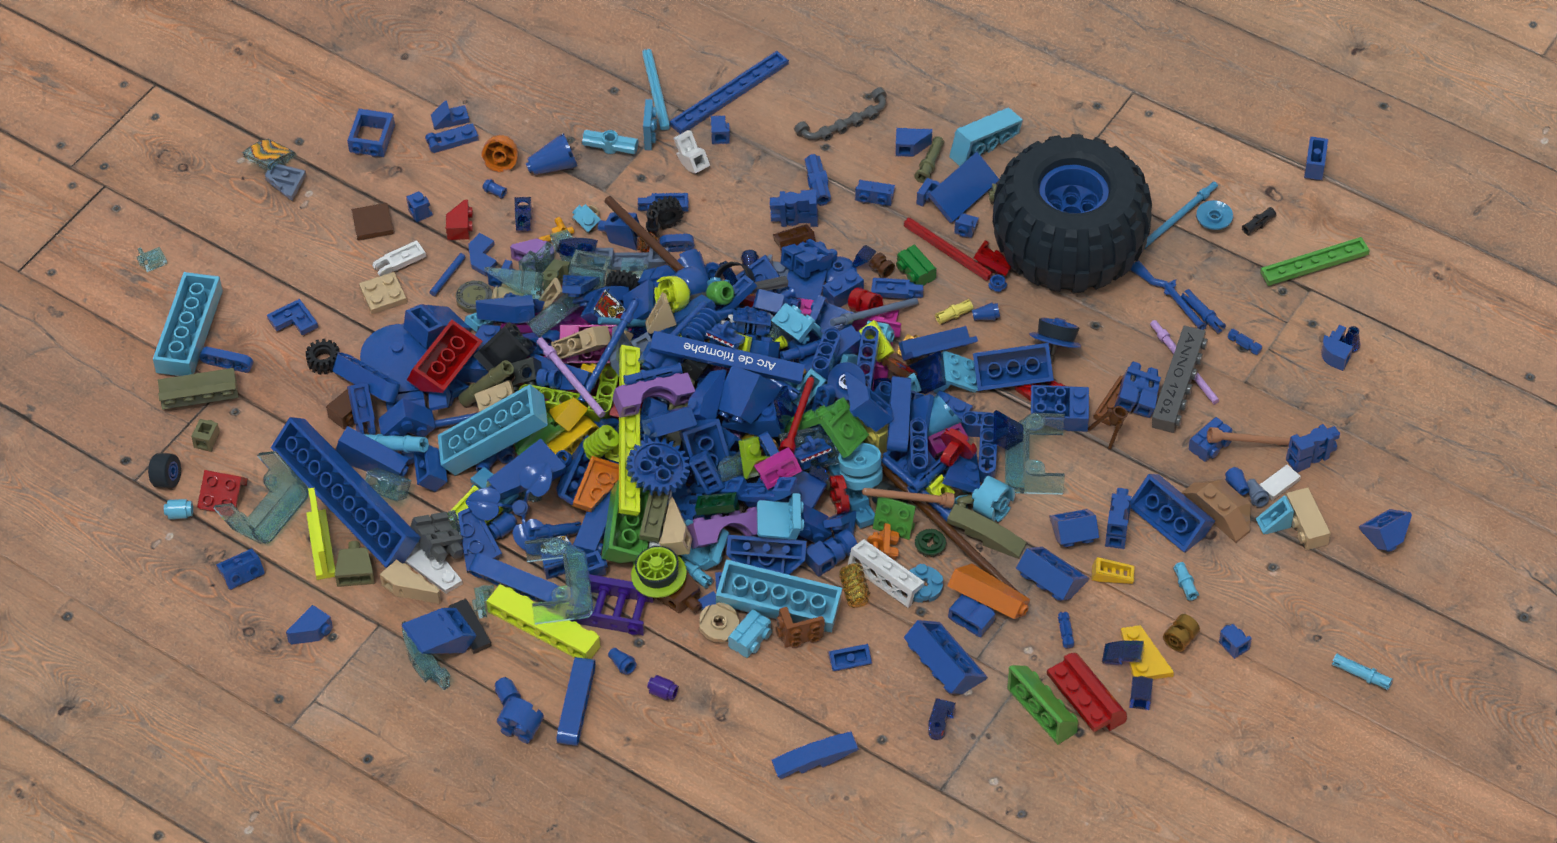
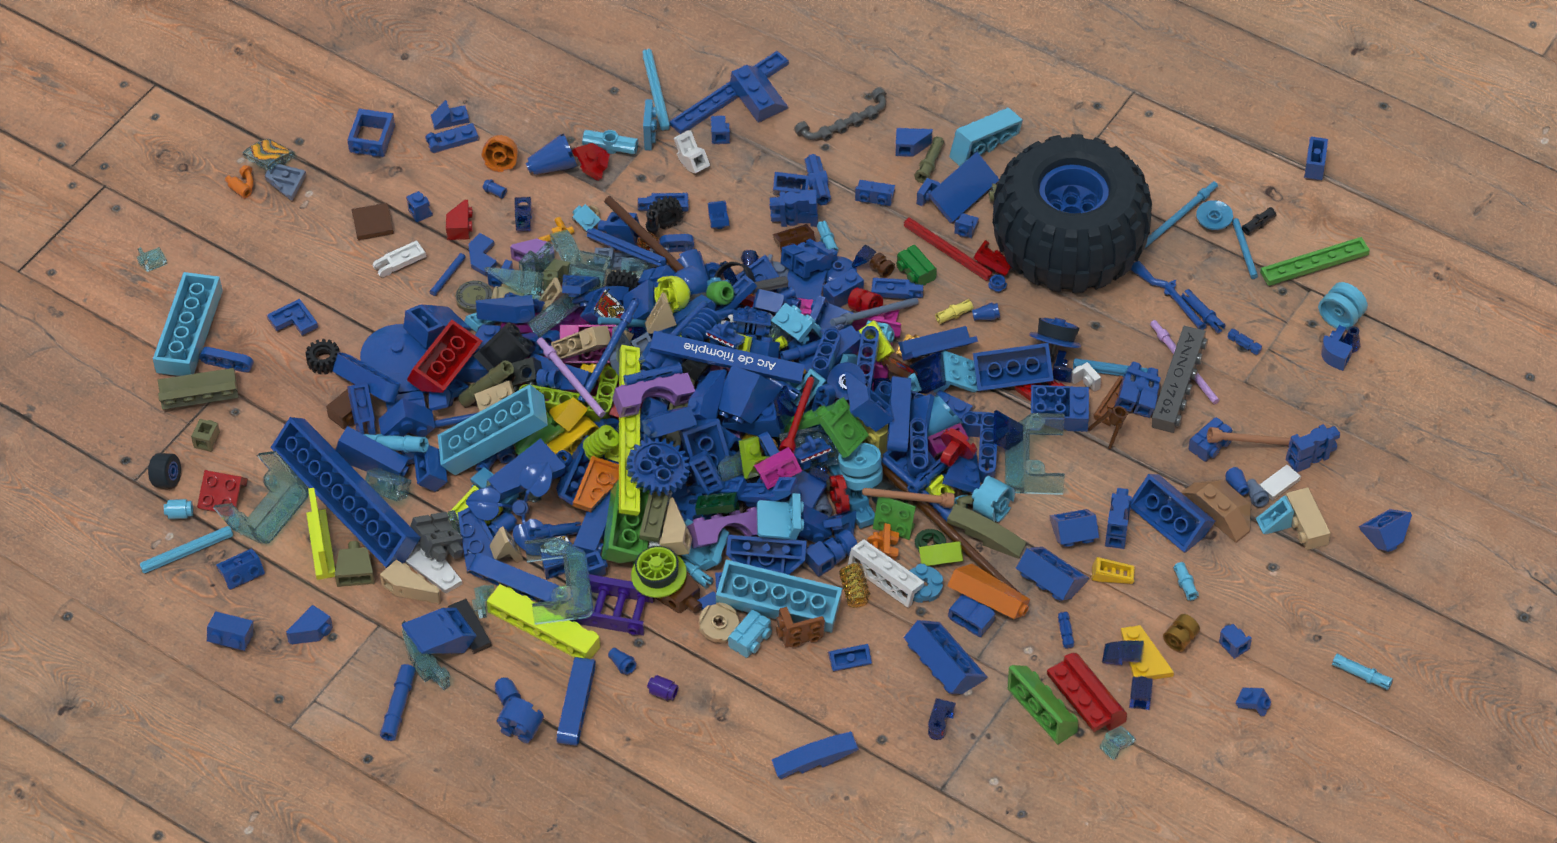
(186, 549): none -> medium azure axle
(230, 631): none -> blue brick
(240, 187): none -> orange plant
(382, 293): tan plate -> none
(397, 703): none -> blue piece
(504, 545): none -> tan slope
(568, 246): clear blue slope -> none
(592, 159): none -> red plate
(626, 247): none -> blue axle
(718, 214): none -> blue bracket
(757, 92): none -> blue slope
(789, 183): none -> blue torso
(823, 505): none -> sand blue cone
(826, 235): none -> medium azure axle
(941, 553): none -> lime slope
(1060, 369): none -> clear blue bracket
(1088, 375): none -> white bracket
(1104, 367): none -> dark azure axle
(1115, 741): none -> clear light blue bracket
(1244, 247): none -> dark azure bar
(1254, 699): none -> blue bracket
(1342, 305): none -> medium azure wheel

